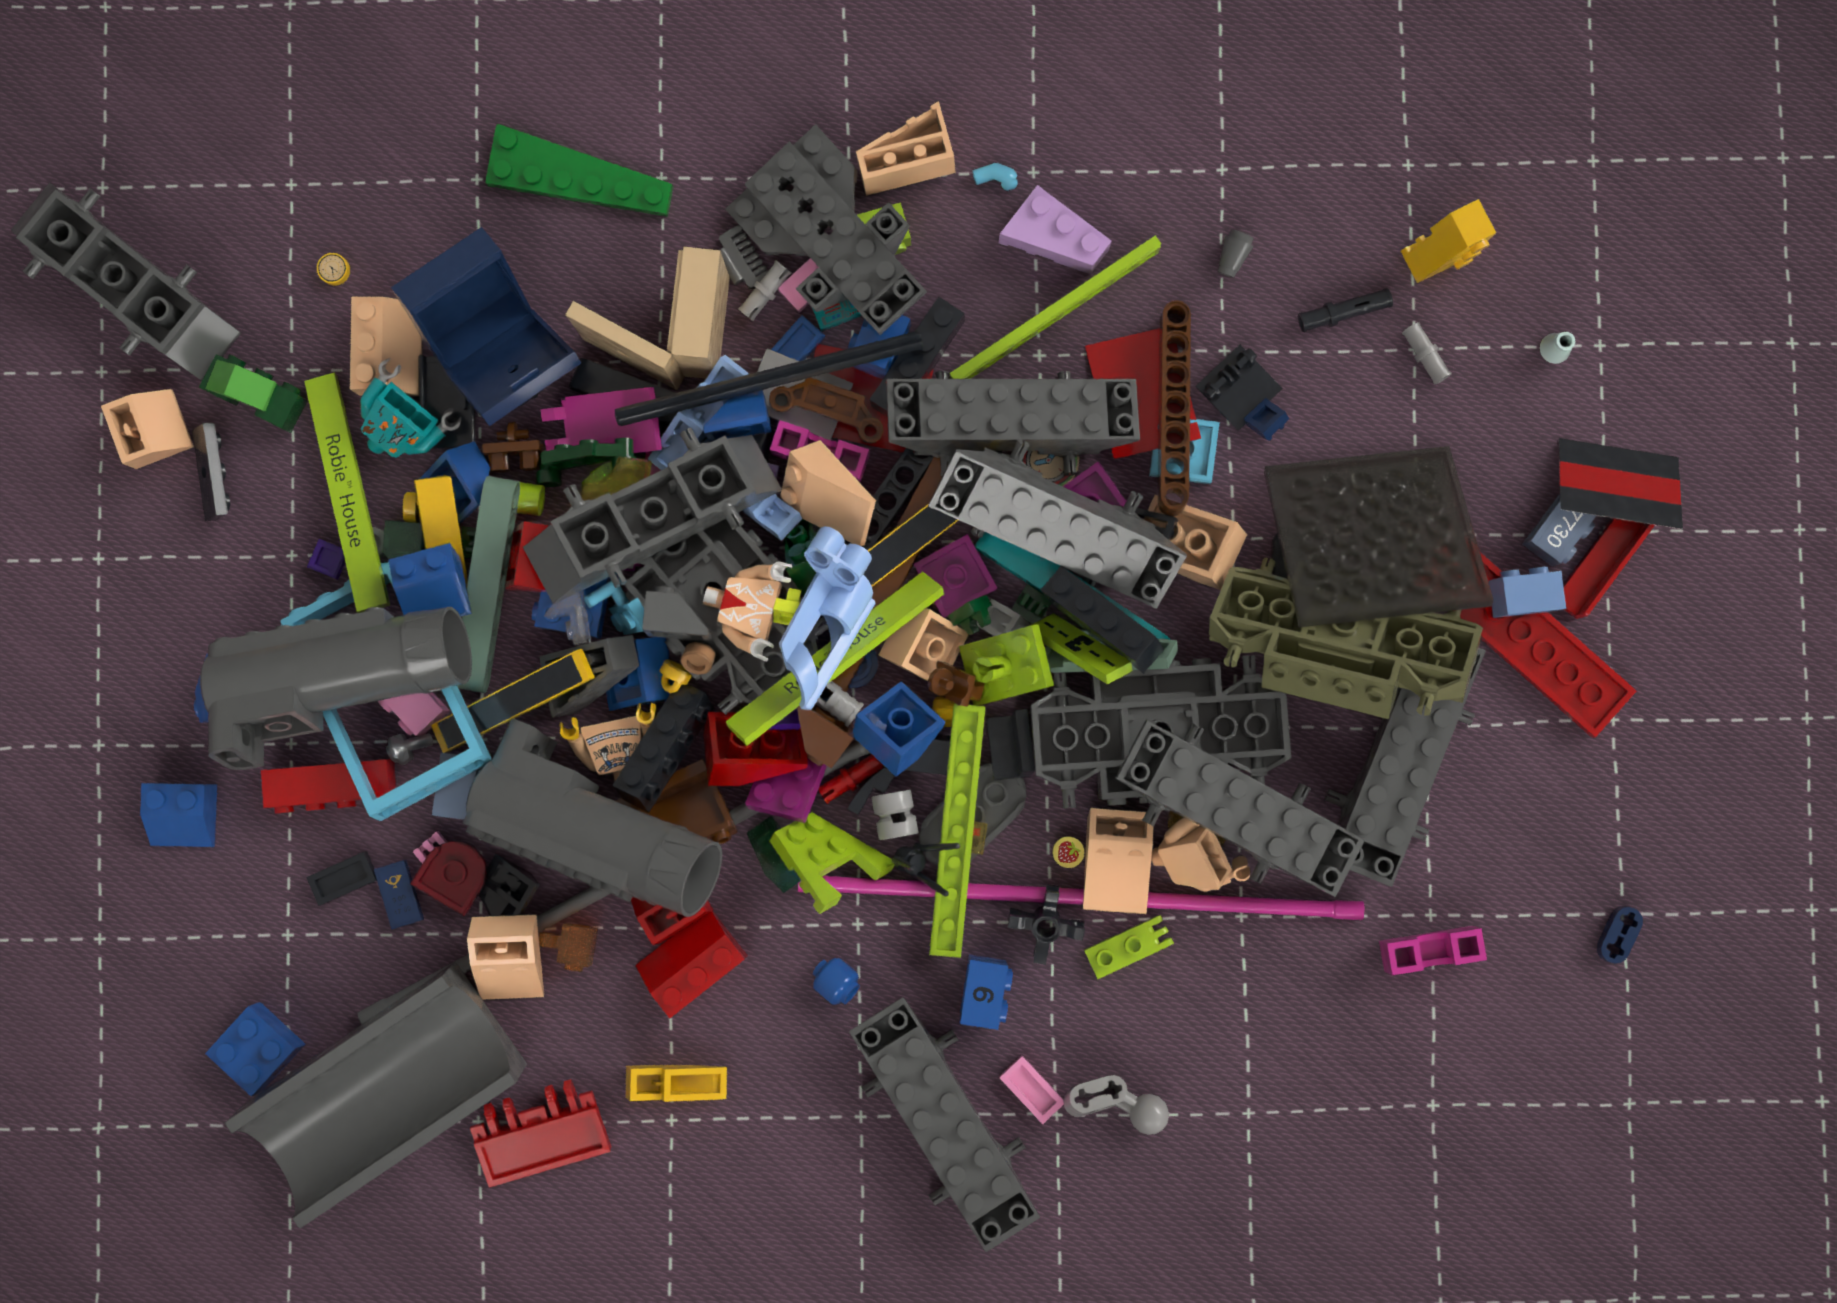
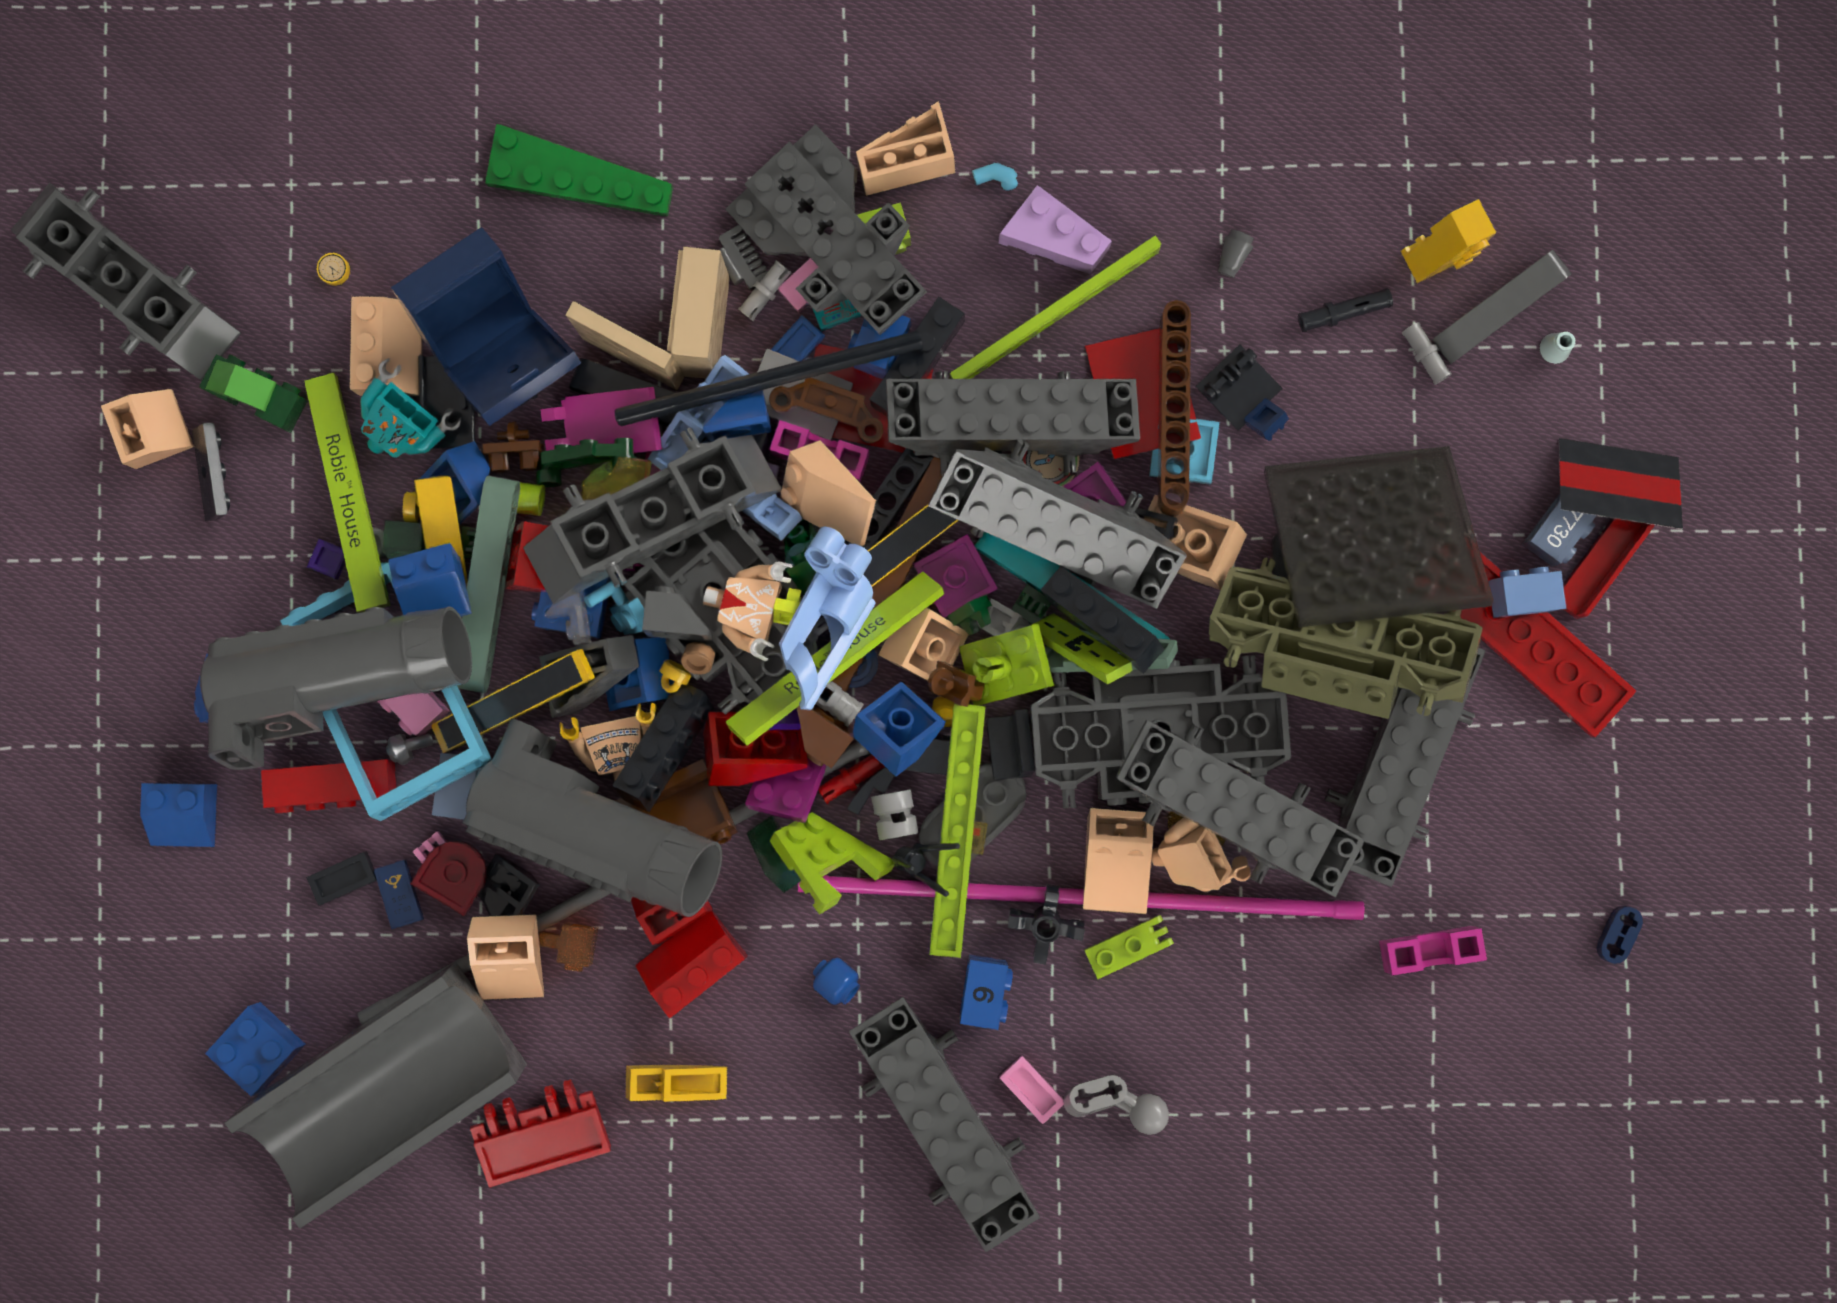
(1068, 852): tile -> none
(1501, 306): none -> dark grey beam

